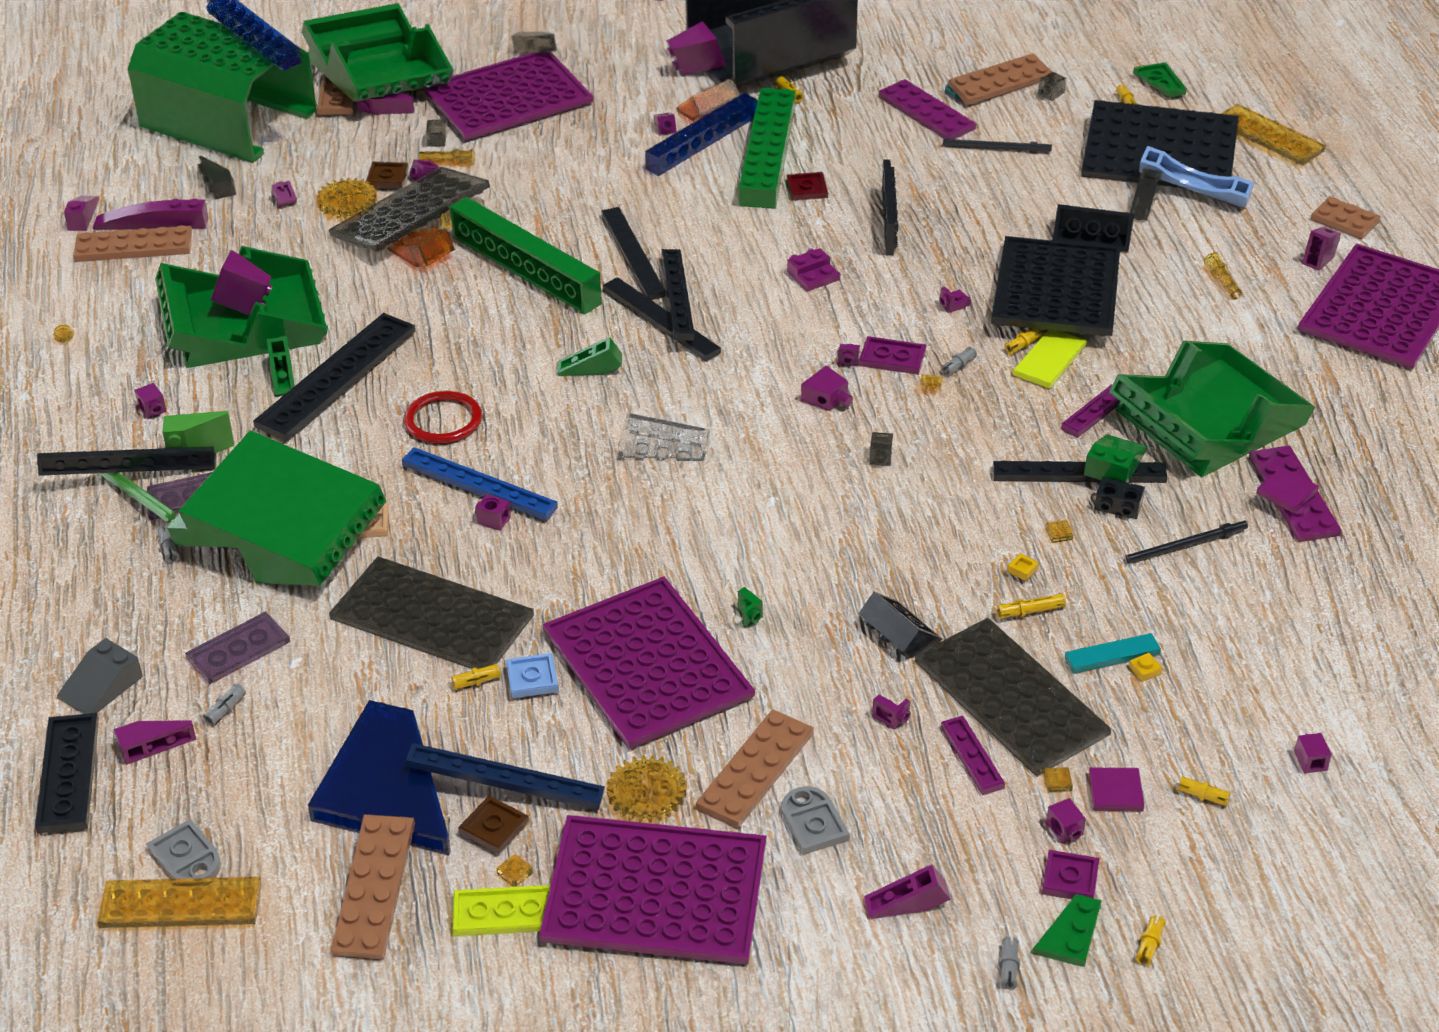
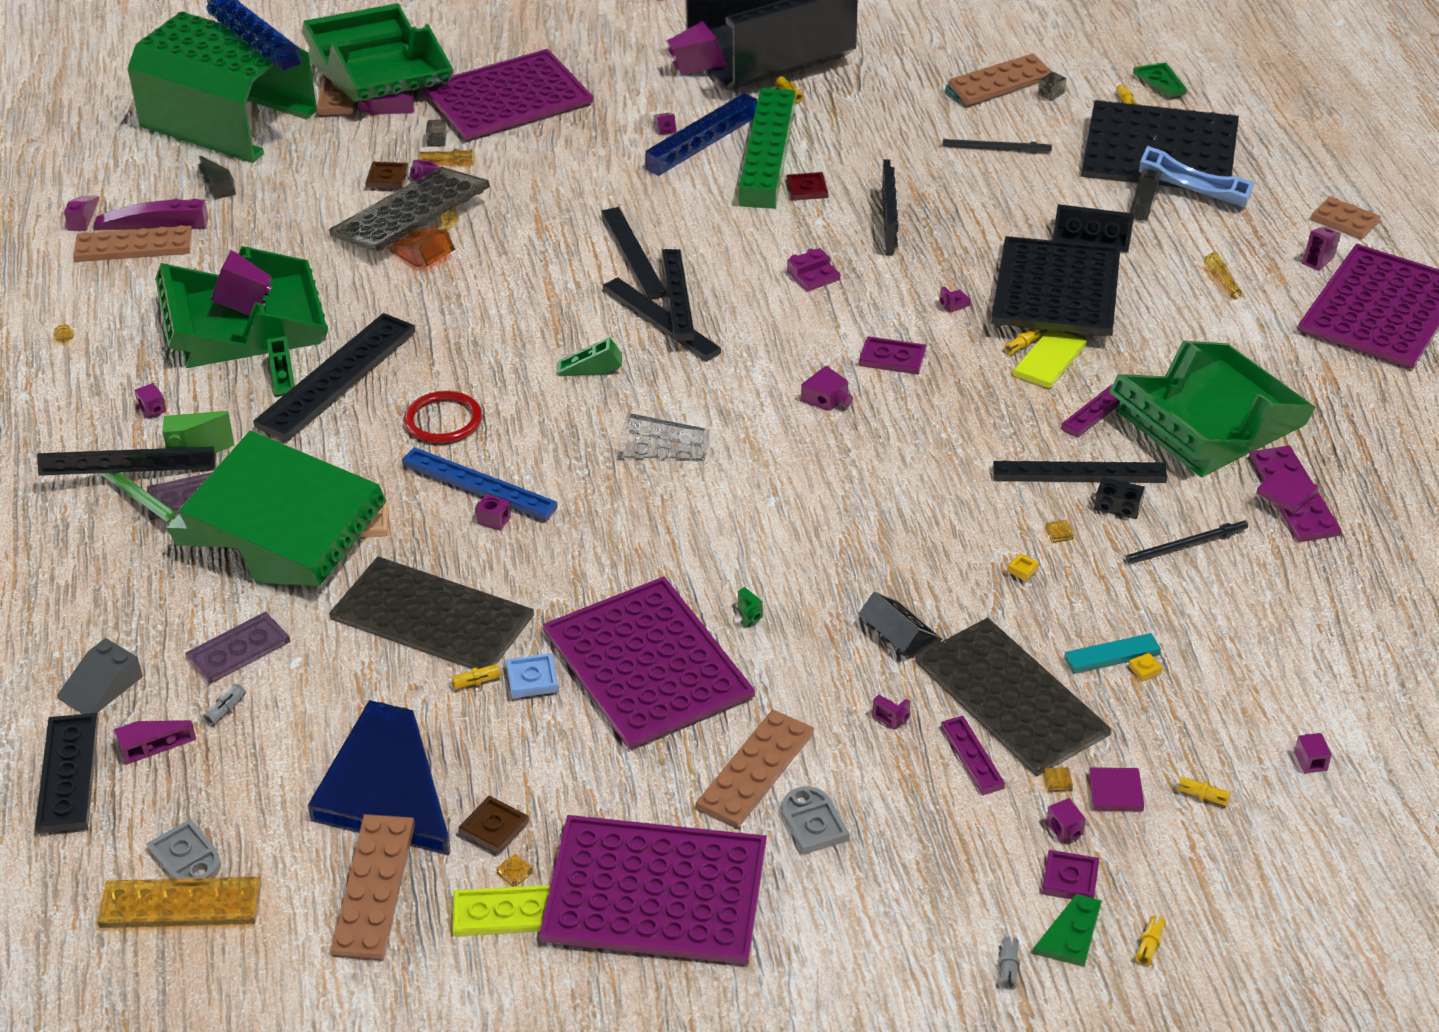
(167, 545): light grey pin -> none
(283, 193): magenta bracket -> none
(346, 197): clear yellow gear -> none
(505, 776): dark blue plate -> none
(526, 255): green brick -> none
(534, 42): clear smoke slope -> none
(631, 796): clear yellow gear -> none
(708, 100): clear orange slope -> none
(848, 354): magenta bracket -> none
(881, 449): clear smoke brick -> none
(909, 894): magenta slope -> none
(927, 110): magenta plate -> none
(931, 381): clear yellow plate -> none
(958, 361): light grey pin -> none
(1023, 607): yellow pin -> none
(1113, 458): green slope -> none
(1275, 136): clear yellow plate -> none

